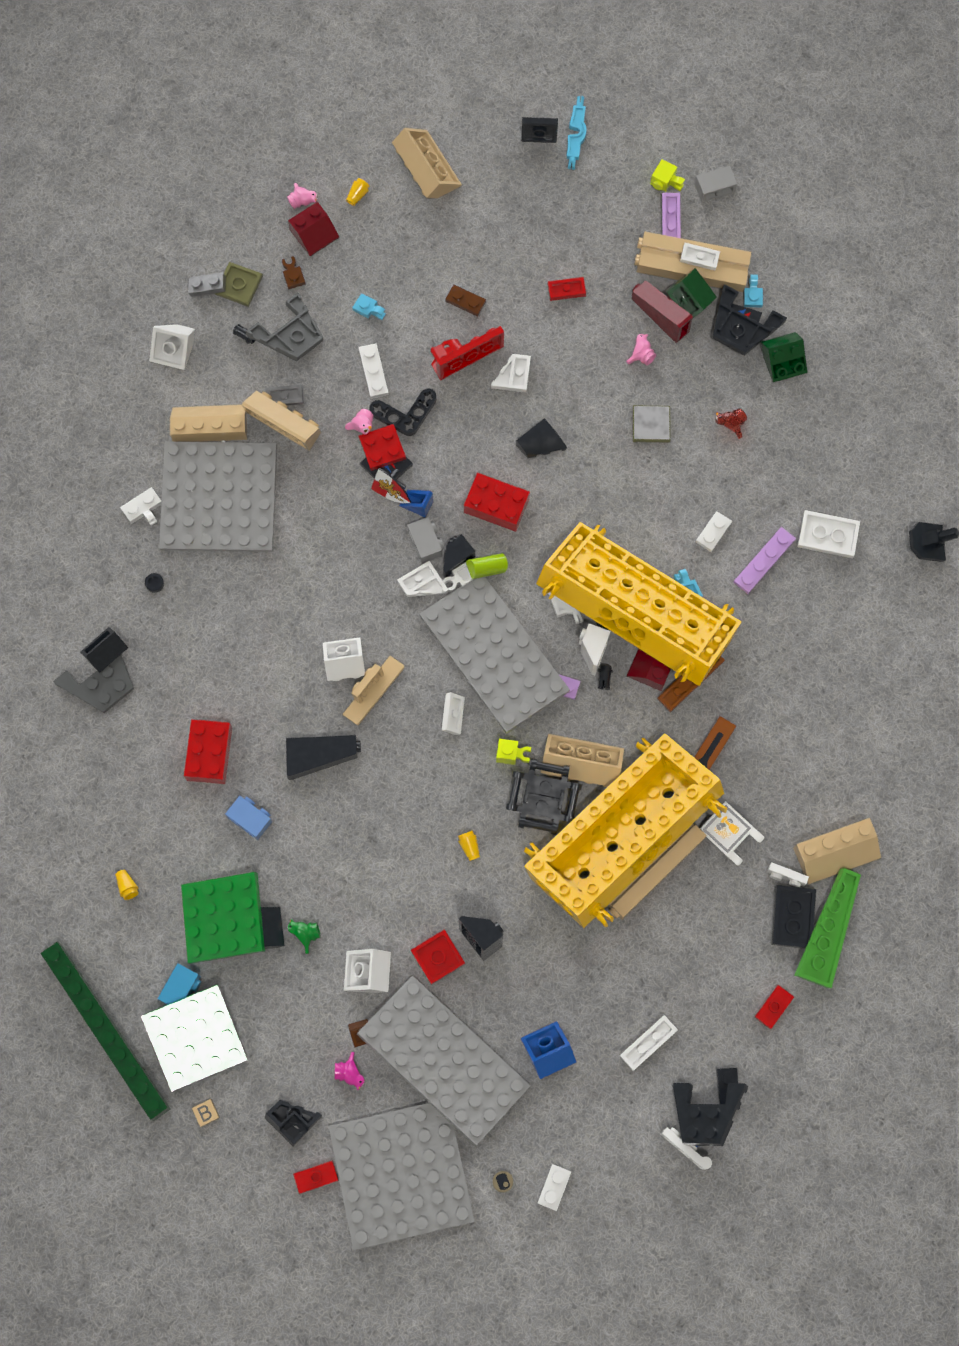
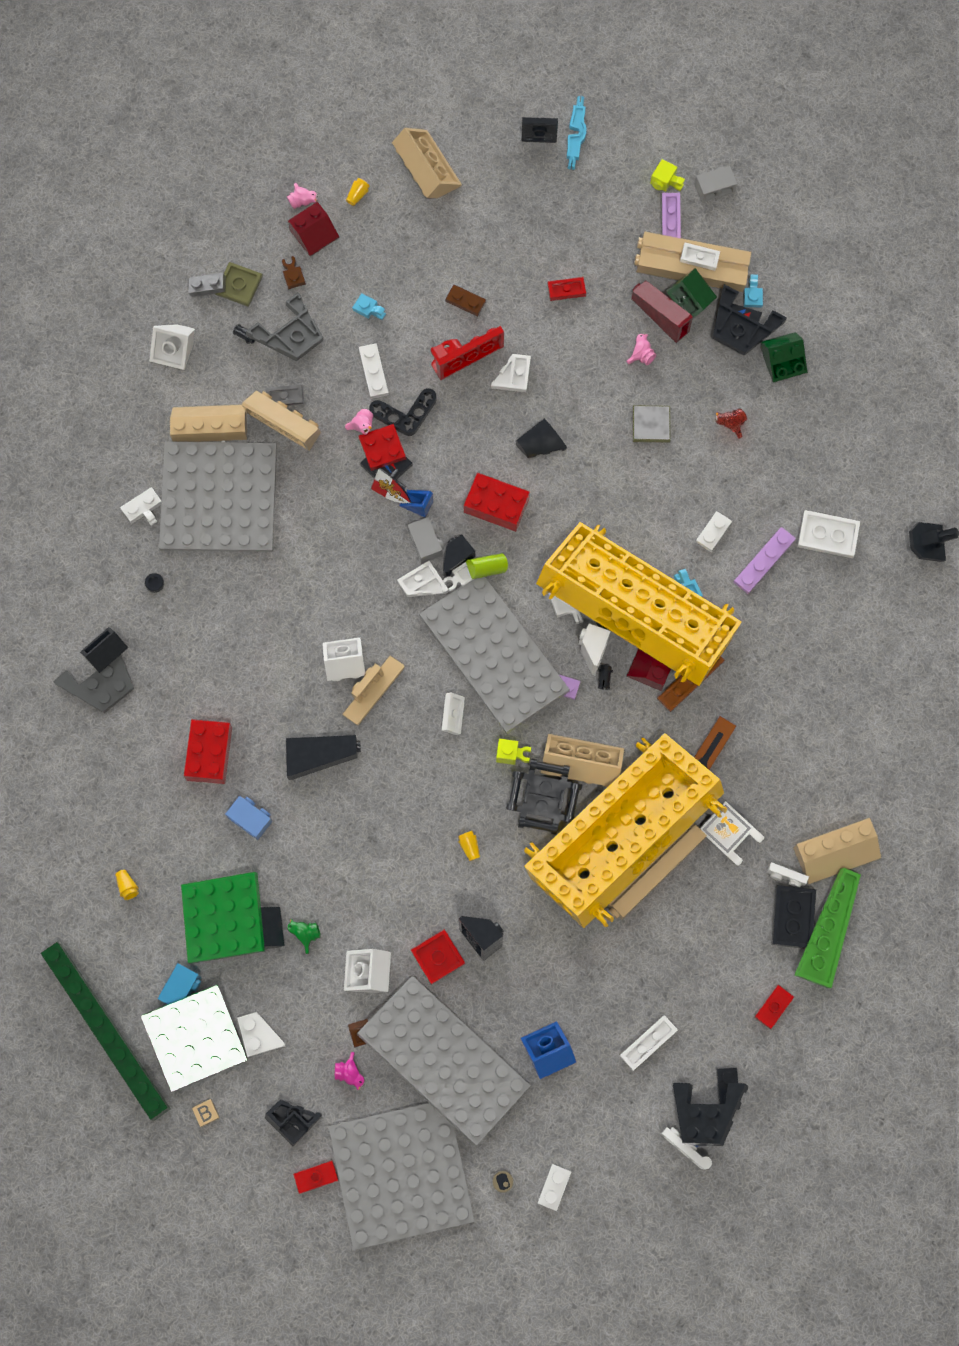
(258, 1035): none -> white wing

